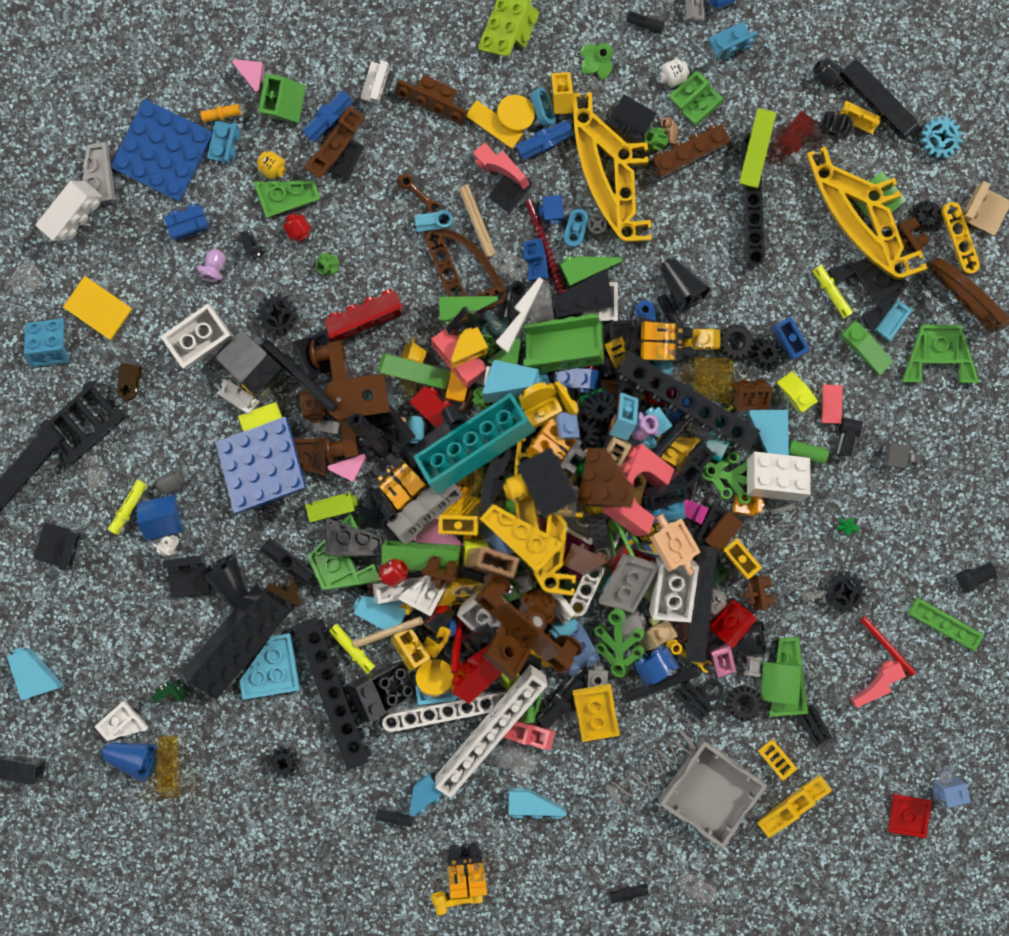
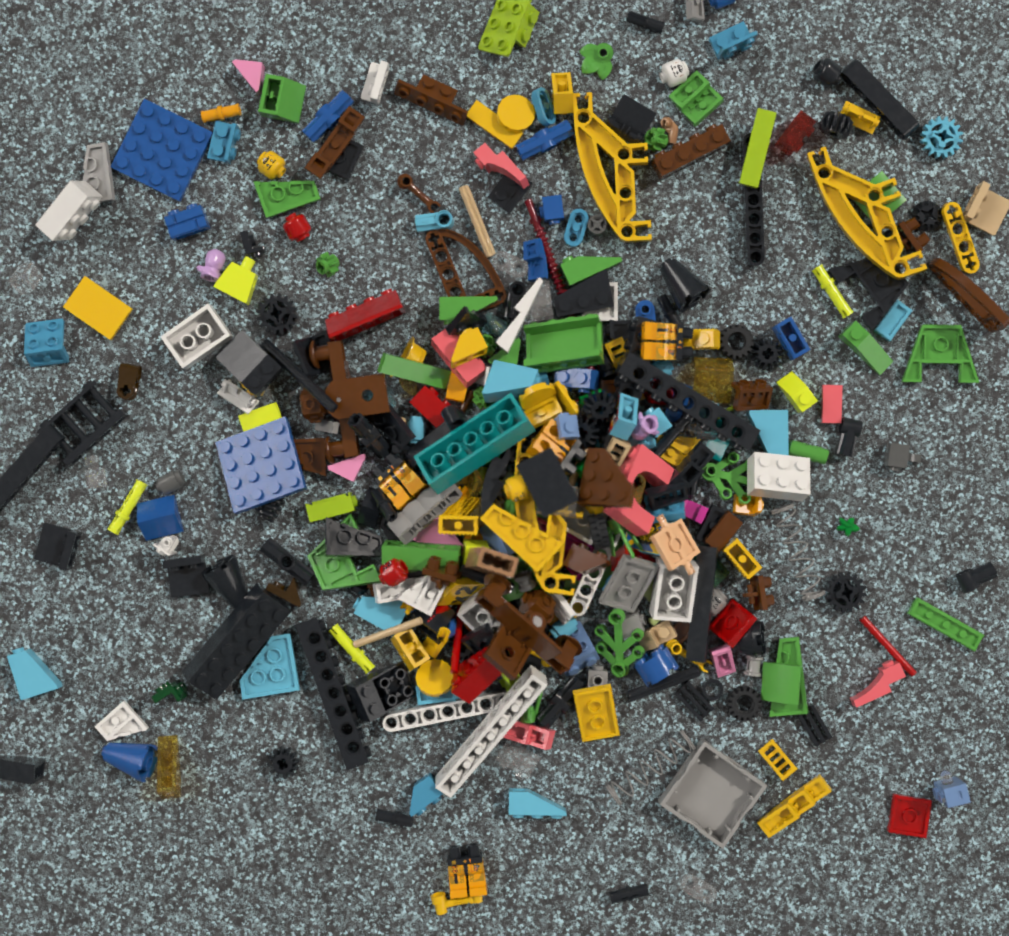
(238, 280): none -> neon yellow torso

